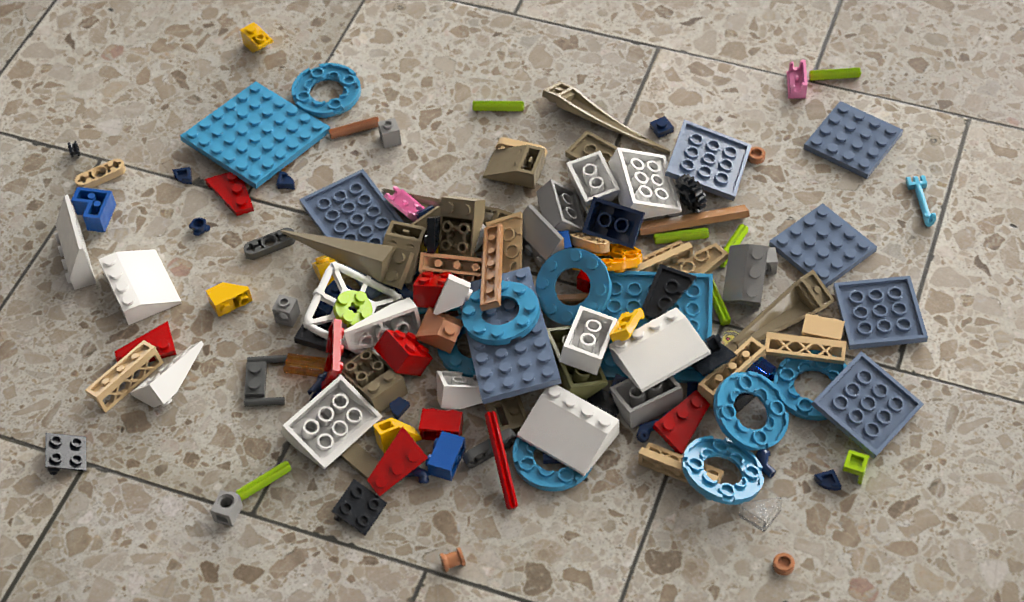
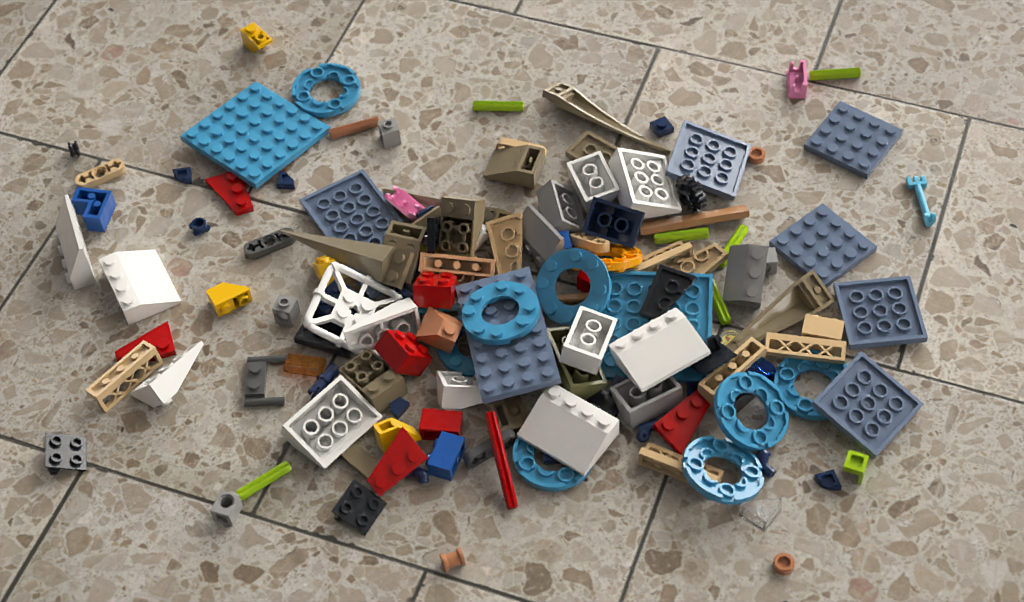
(333, 362): red wing -> none
(352, 298): plate -> none
(453, 294): white slope -> none
(491, 267): medium nougat tile -> none
(626, 325): yellow plate -> none

